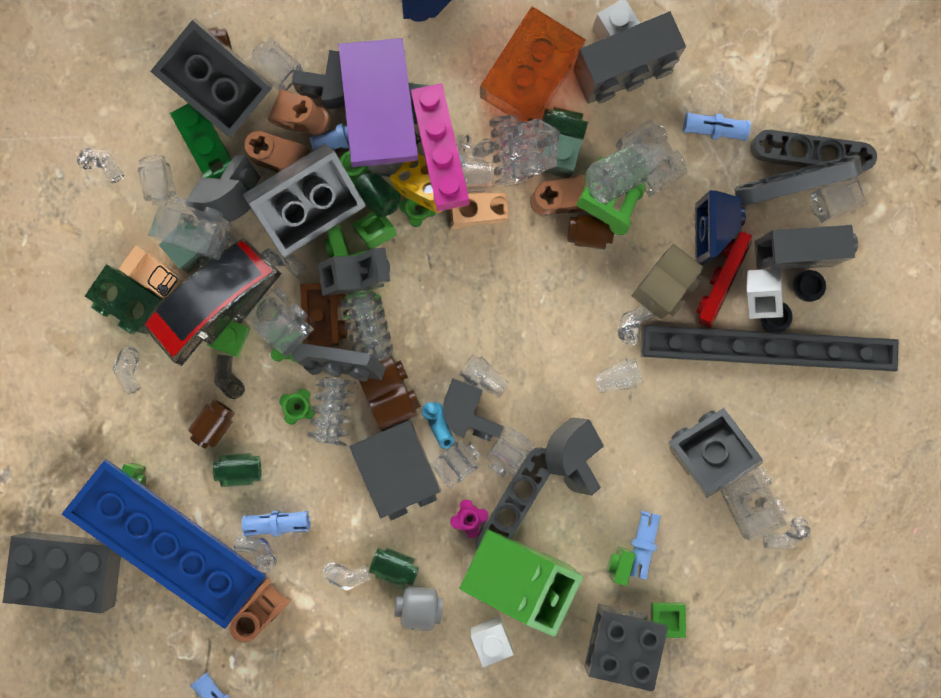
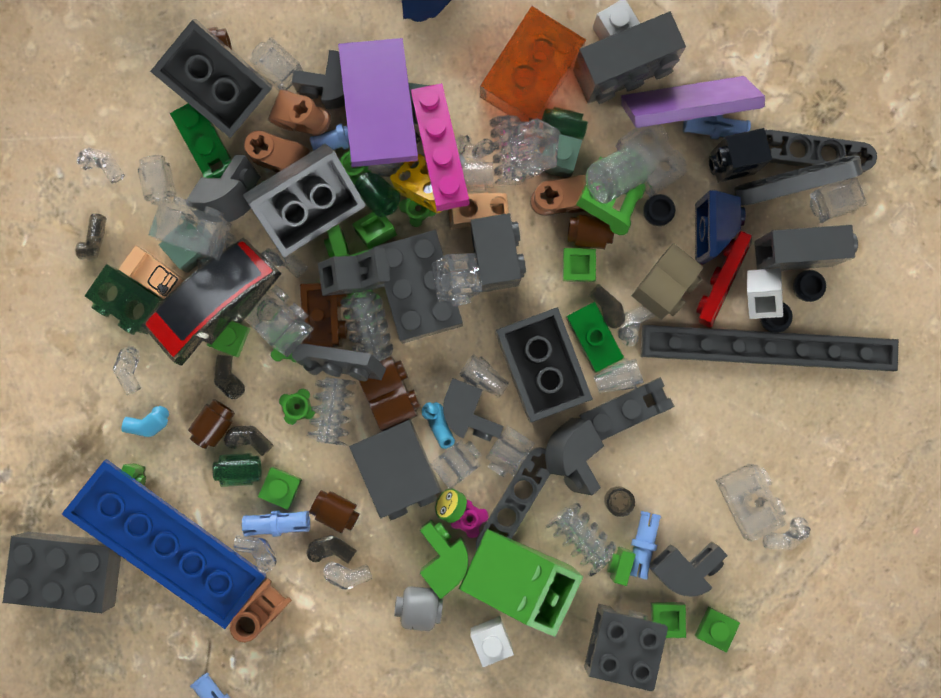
(95, 234): none -> clear smoke arm
(148, 426): none -> medium azure arm
(247, 435): none -> clear smoke arm
(280, 488): none -> bright green plate
(330, 546): none -> clear smoke arm
(334, 511): none -> reddish brown brick
(394, 568): clear green brick -> none
(413, 288): none -> dark grey brick
(450, 564): none -> bright green brick
(451, 505): none -> tile
(457, 278): none -> clear brick
(496, 252): none -> dark grey brick
(543, 365): none -> dark grey brick
(579, 265): none -> bright green plate
(583, 537): none -> clear piece
(594, 337): none -> green plate
(611, 308): none -> clear smoke arm
(613, 508): none -> clear smoke bush
(628, 409): none -> dark grey plate
(659, 210): none -> black plate
(684, 576): none -> dark grey brick
(692, 101): none -> medium lavender tile
(714, 452): dark grey plate -> none
(717, 629): none -> bright green plate
(740, 155): none -> black brick

